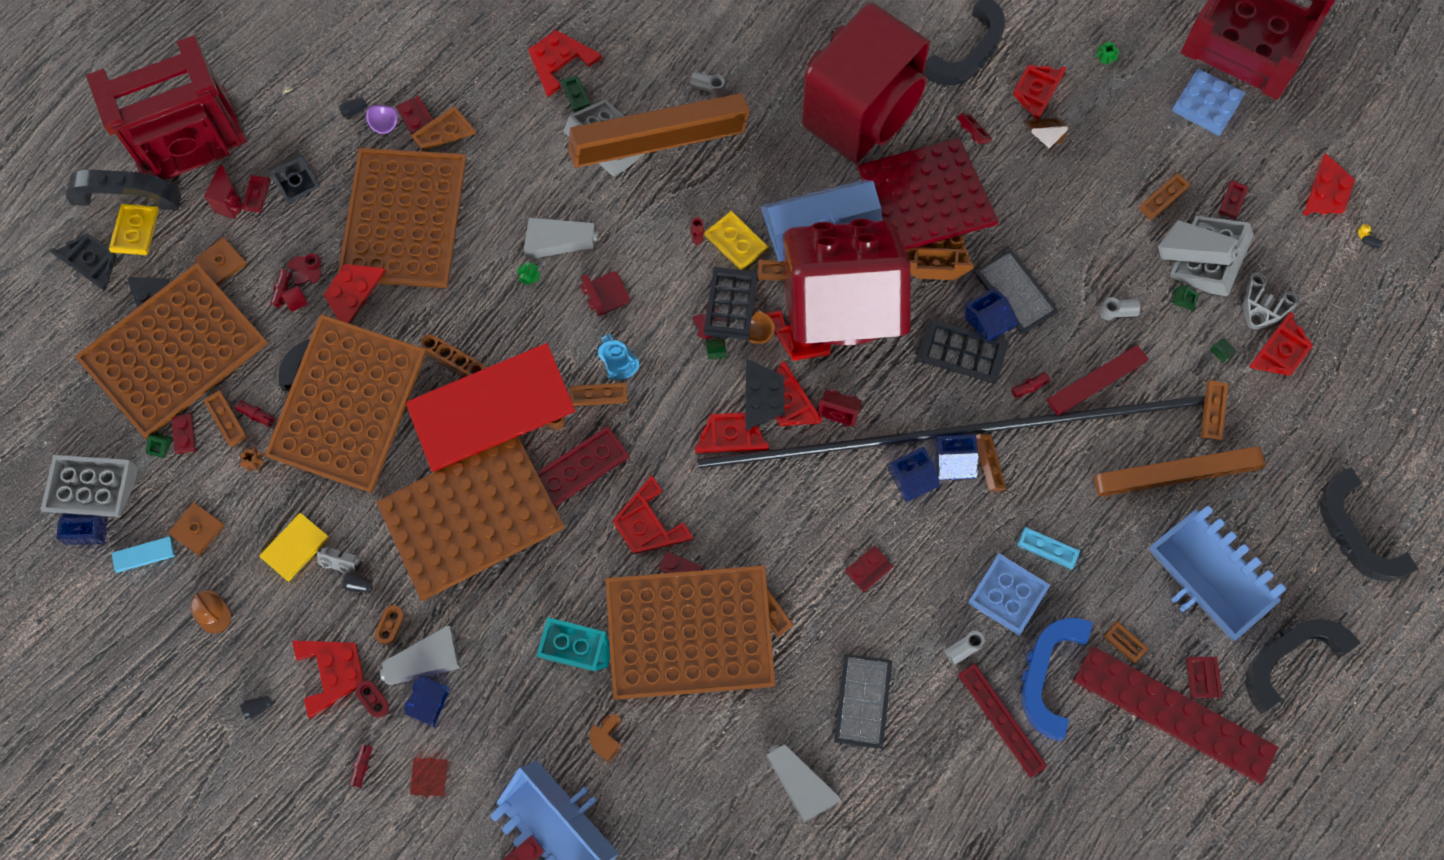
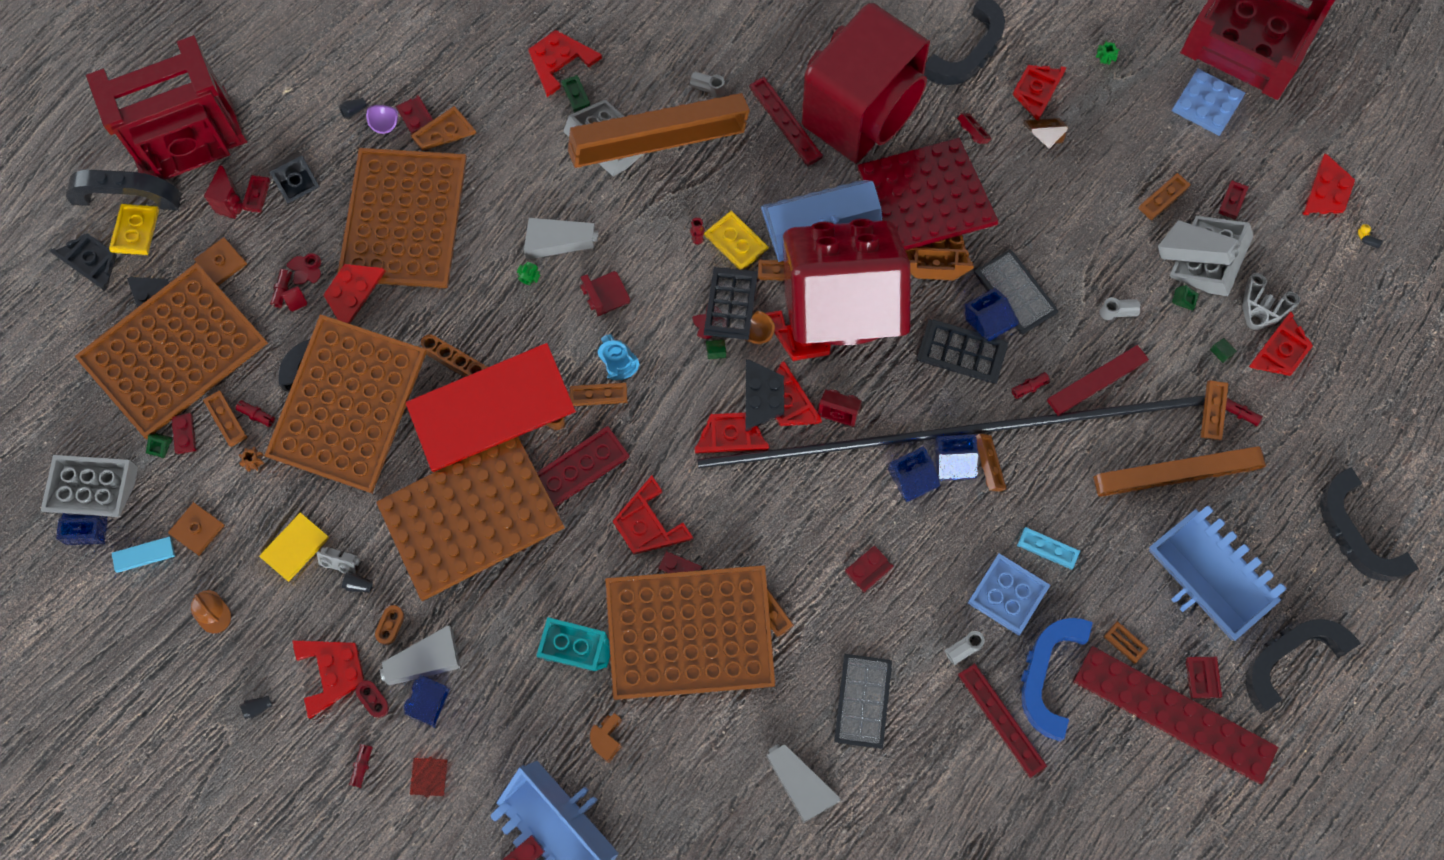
(786, 121): none -> dark red tile
(1243, 412): none -> dark red pin

